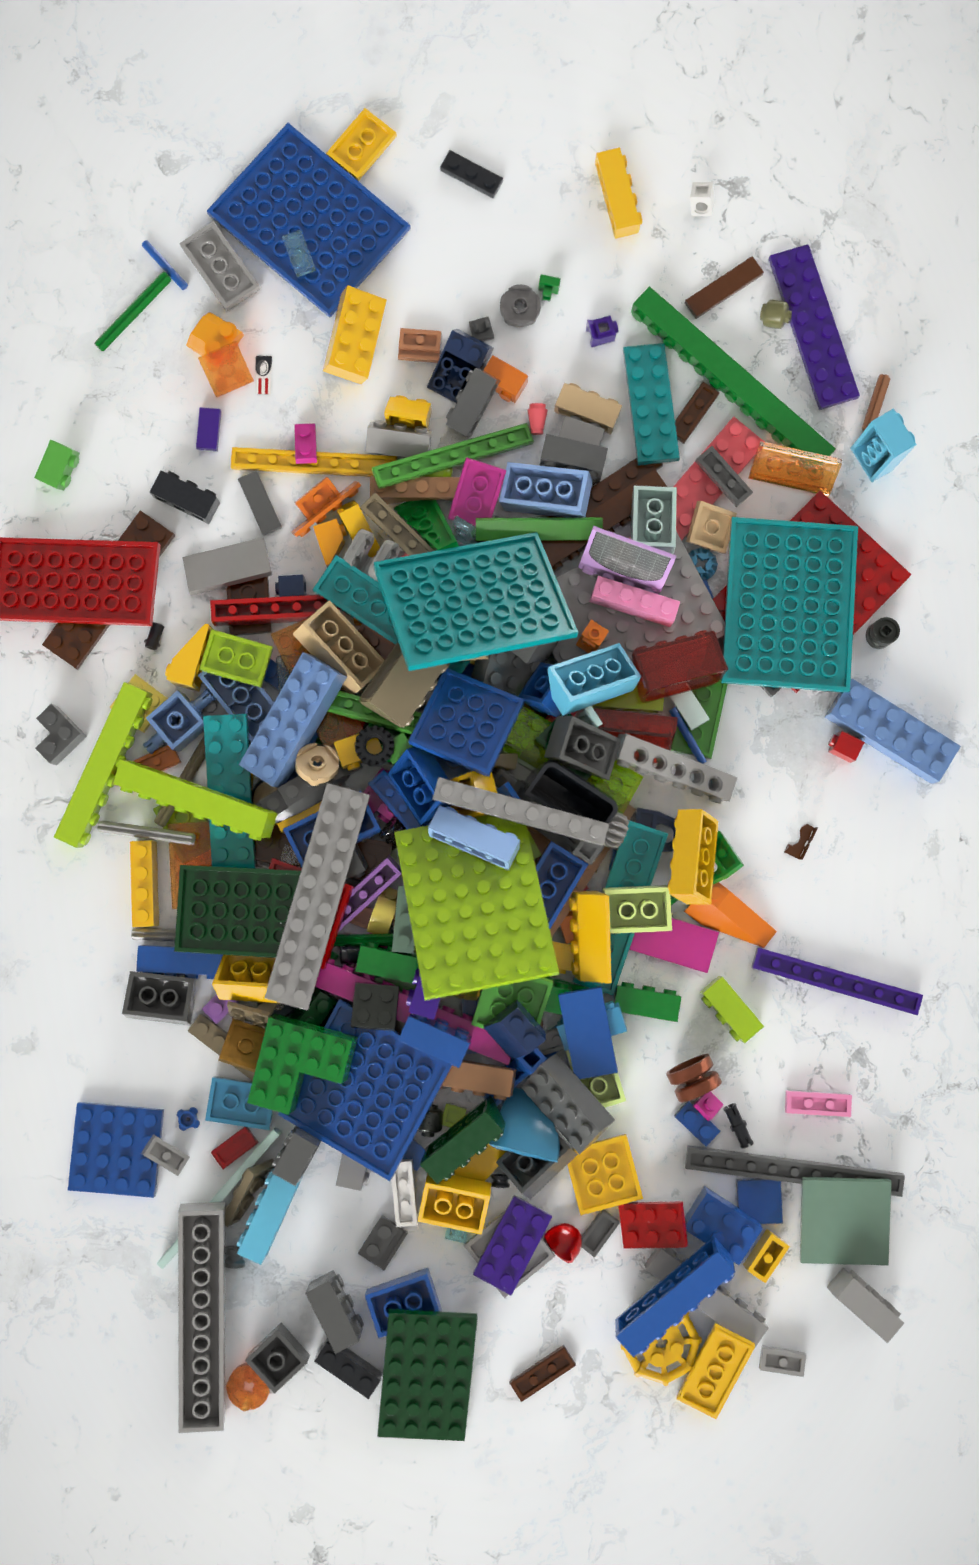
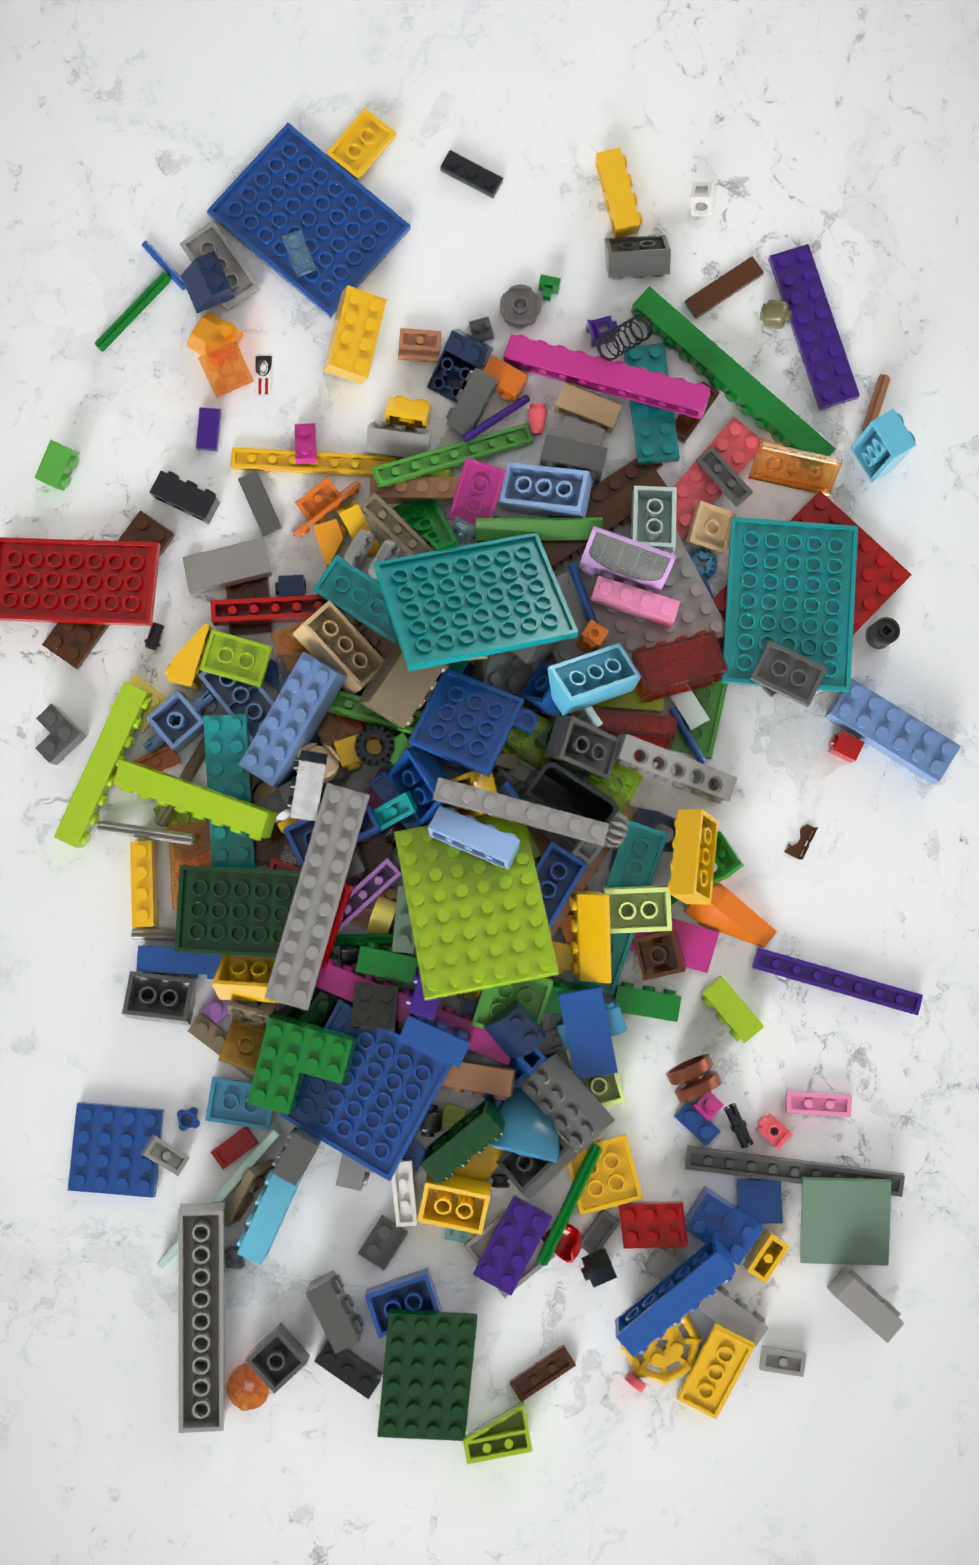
(206, 282): none -> dark blue slope
(307, 785): none -> brick
(395, 810): none -> teal plate
(496, 418): none -> dark purple bar
(500, 1437): none -> lime wedge
(526, 721): none -> blue tile
(569, 1204): none -> green axle
(582, 592): none -> blue bar
(598, 1268): none -> black brick
(607, 376): none -> dark pink brick
(608, 334): none -> black piece
(635, 1382): none -> coral tile
(637, 256): none -> dark grey slope
(660, 954): none -> reddish brown slope
(782, 1134): none -> coral brick
(788, 673): none -> dark grey plate

